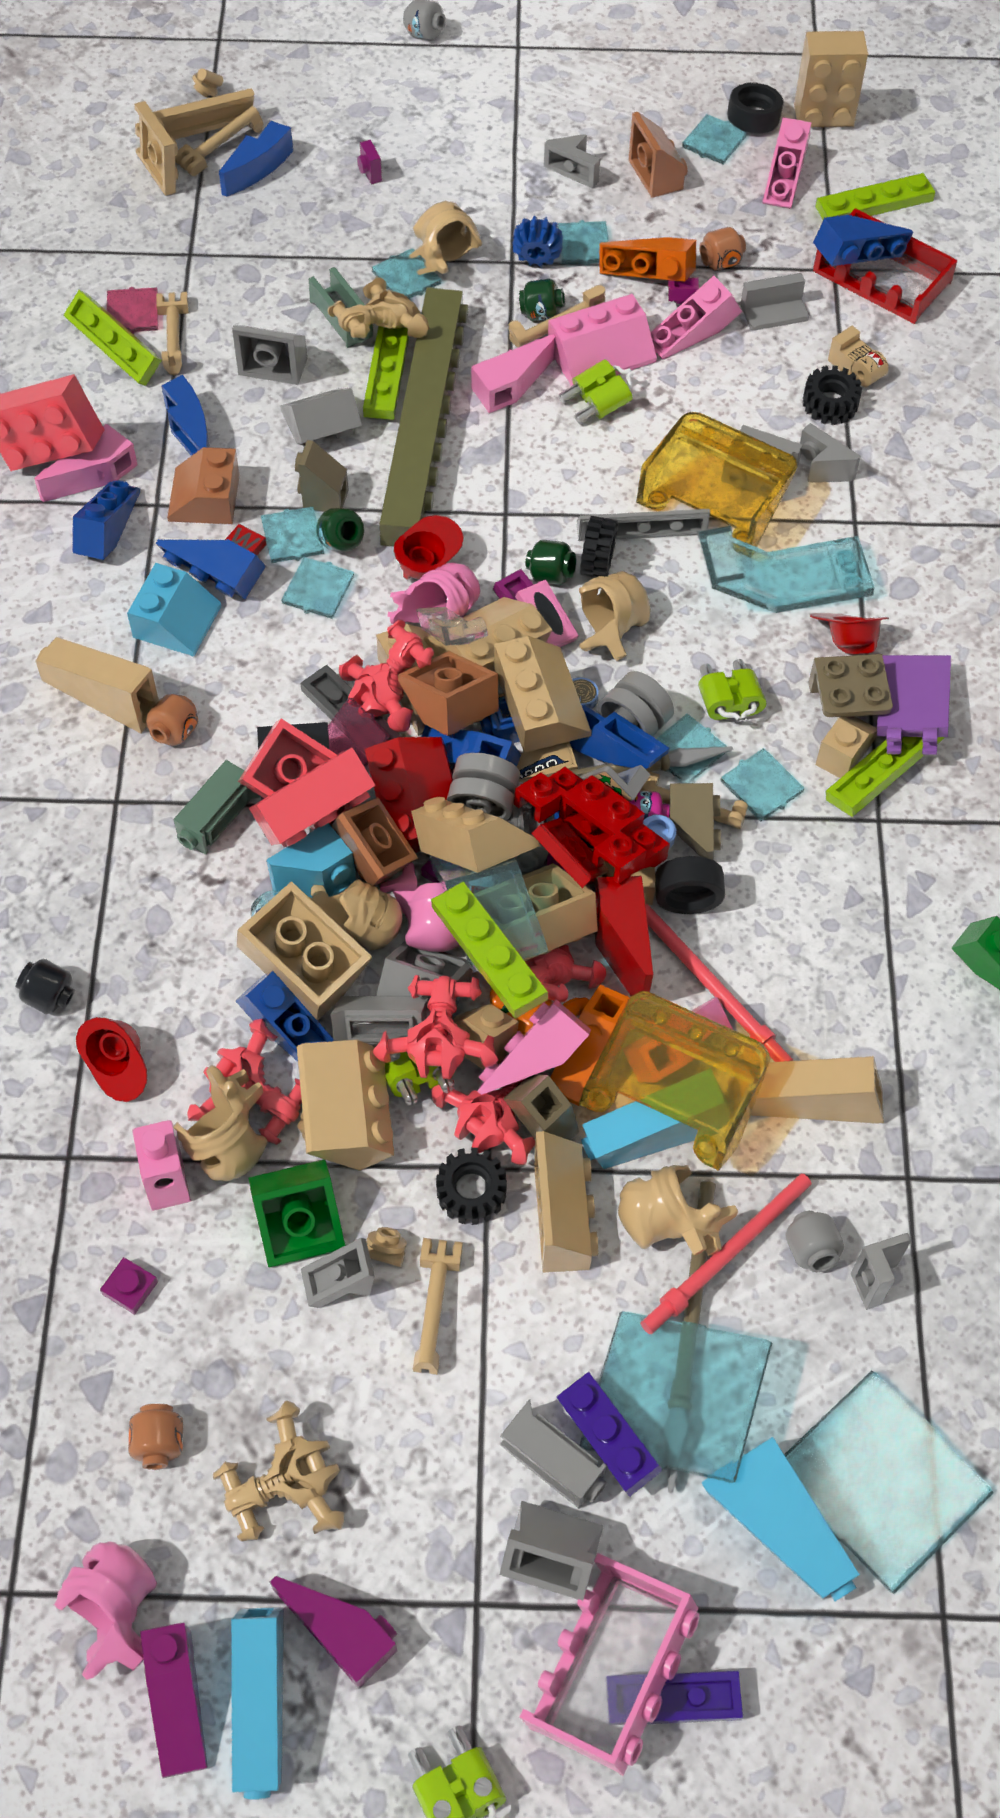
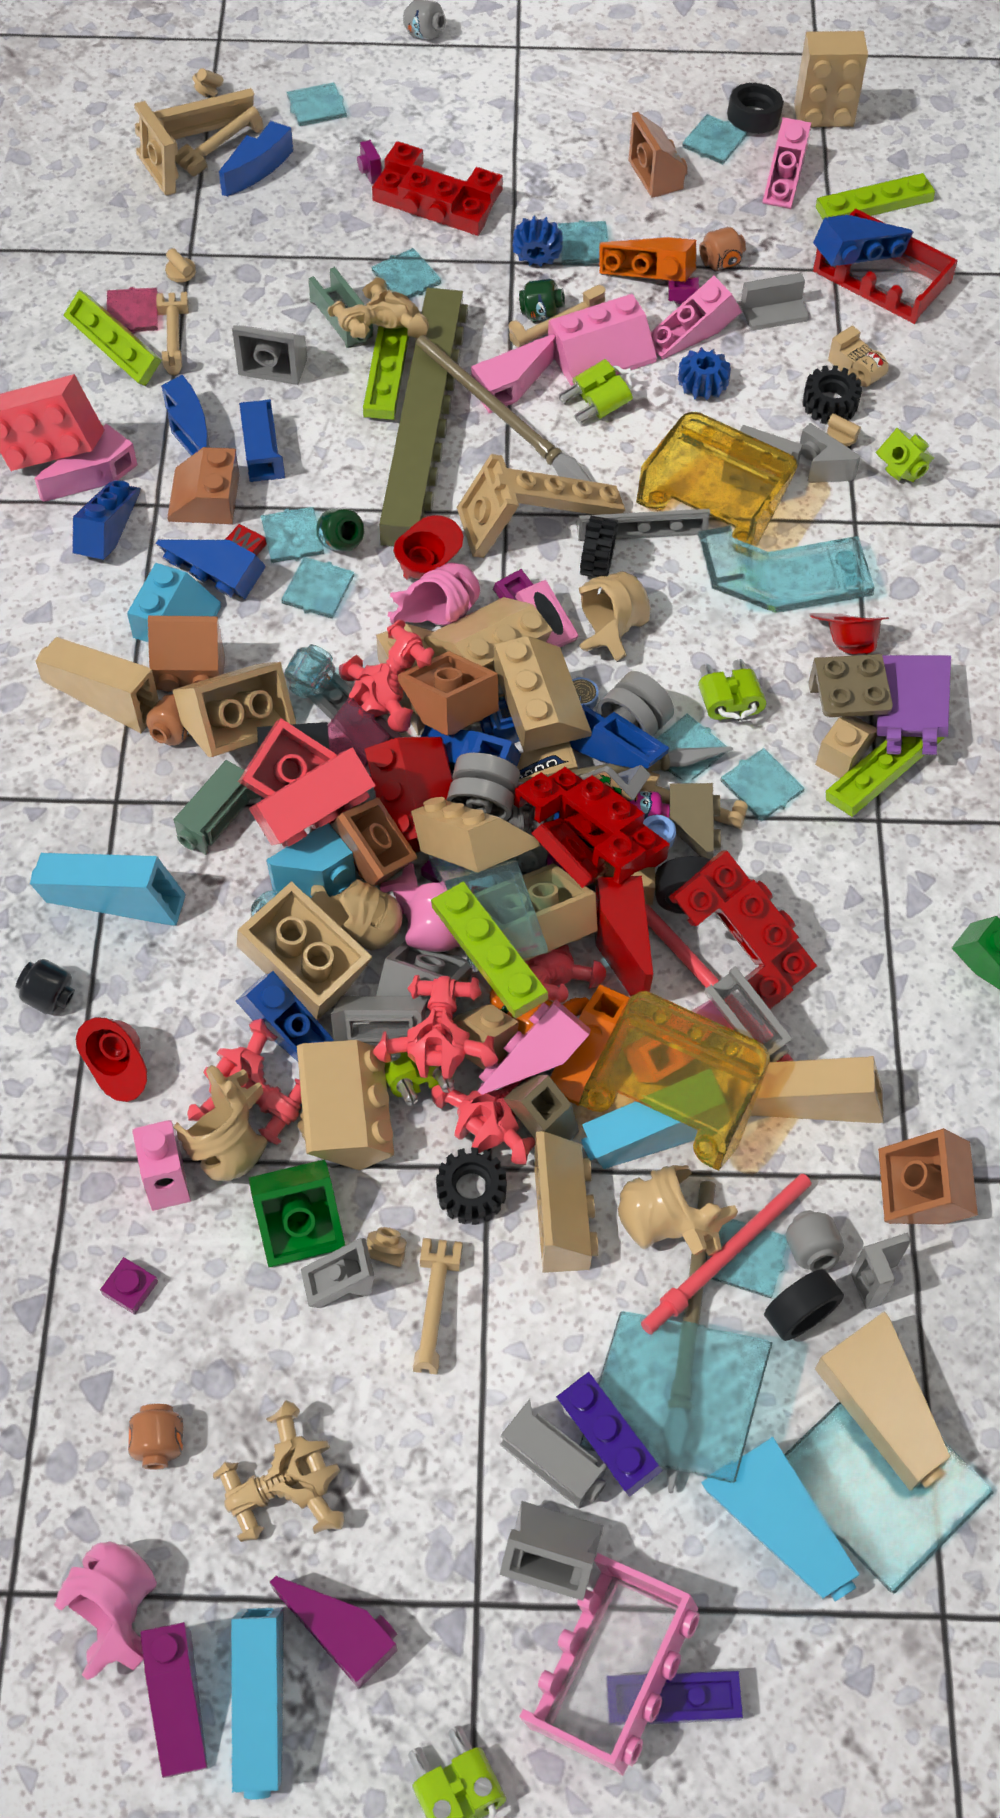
(110, 885): none -> medium azure slope
(179, 268): none -> tan plate
(184, 650): none -> nougat slope
(229, 707): none -> tan slope
(260, 441): none -> blue window
(310, 671): none -> clear light blue head
(316, 104): none -> clear light blue piece
(321, 478): dark tan slope -> none
(322, 416): light grey slope -> none
(434, 194): none -> red bracket
(444, 236): tan piece -> none
(450, 627): clear piece -> none
(499, 490): none -> tan bracket
(551, 562): dark green head -> none
(563, 464): none -> dark tan piece
(571, 160): light grey slope -> none
(704, 373): none -> blue gear
(748, 1013): none -> window
(752, 920): none -> red bracket
(757, 1264): none -> clear light blue piece
(803, 1304): none -> black tyre
(843, 430): none -> tan plate
(884, 1398): none -> tan slope
(905, 455): none -> lime brick
(928, 1179): none -> nougat slope

